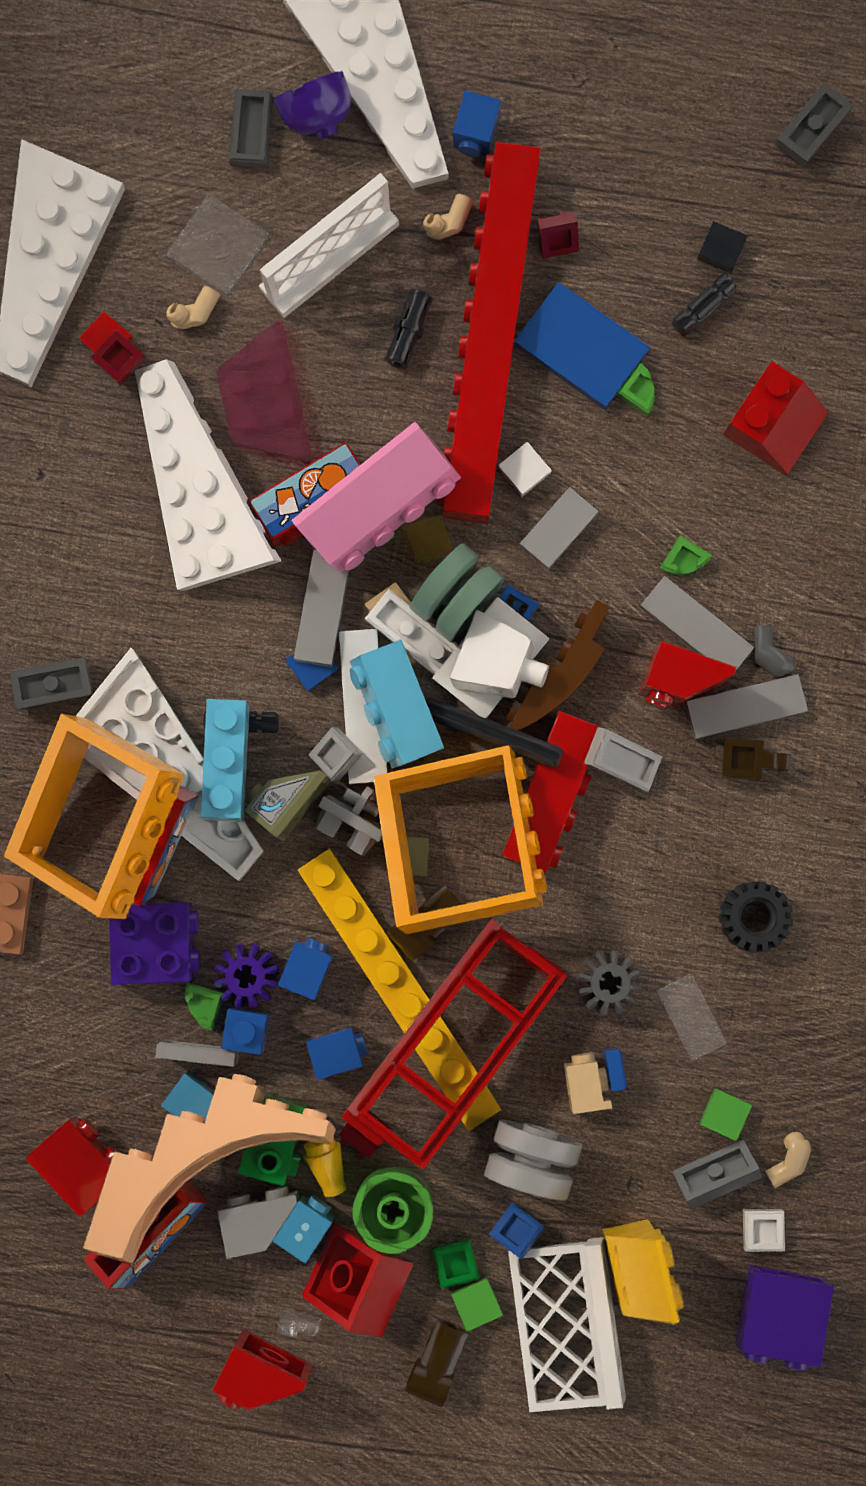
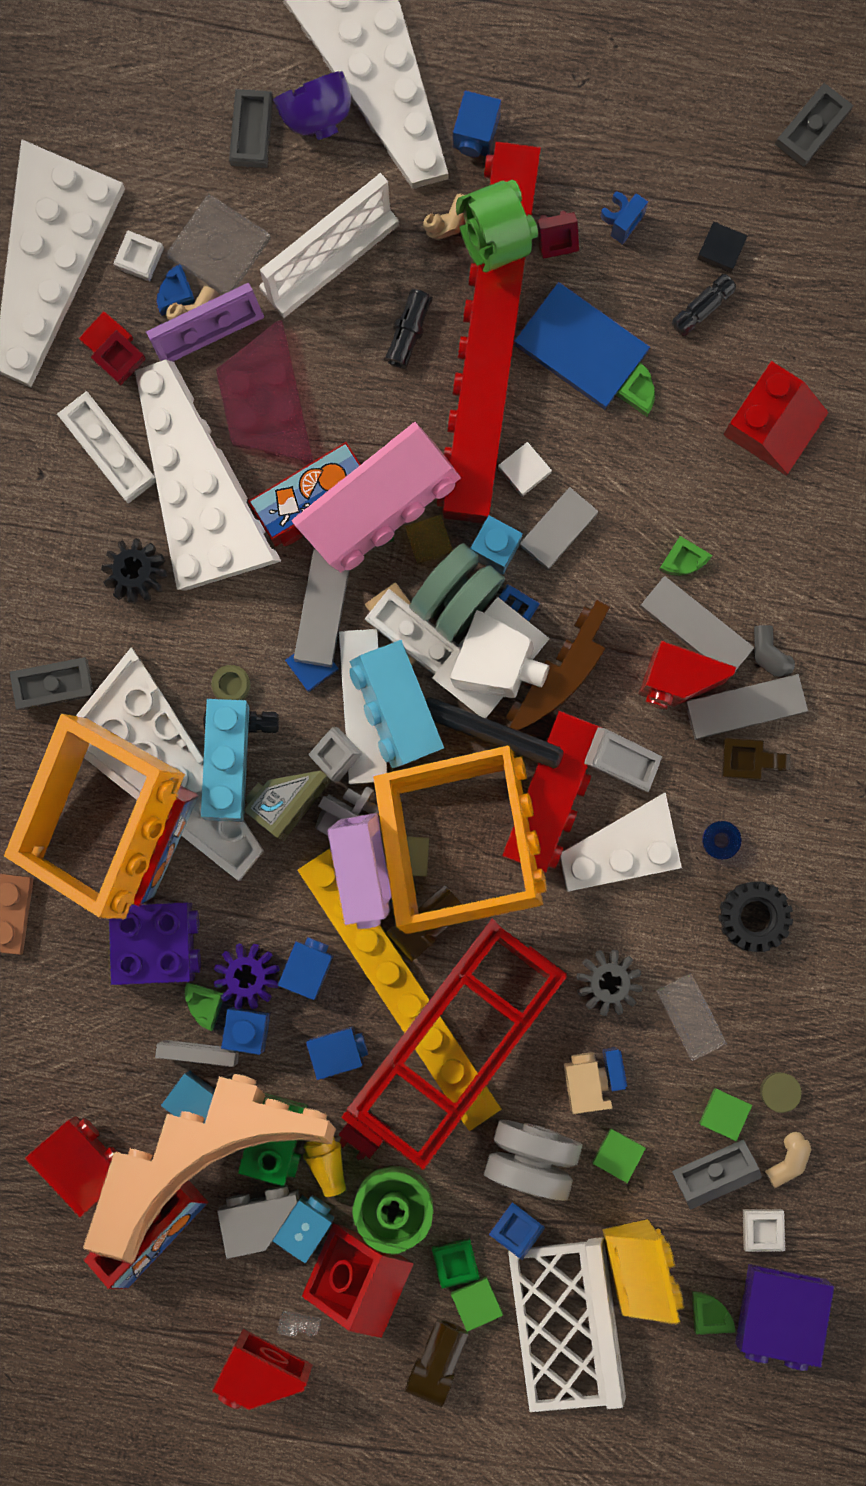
(107, 447): none -> white tile
(120, 571): none -> black gear
(138, 256): none -> white tile
(174, 290): none -> blue tile
(205, 323): none -> medium lavender tile
(231, 683): none -> olive tile
(361, 870): none -> lavender window
(496, 225): none -> bright green brick
(496, 544): none -> dark azure brick
(618, 1155): none -> bright green tile
(624, 850): none -> white wing
(627, 218): none -> blue tile
(710, 1315): none -> bright green tile
(732, 834): none -> clear blue plate
(780, 1092): none -> olive tile

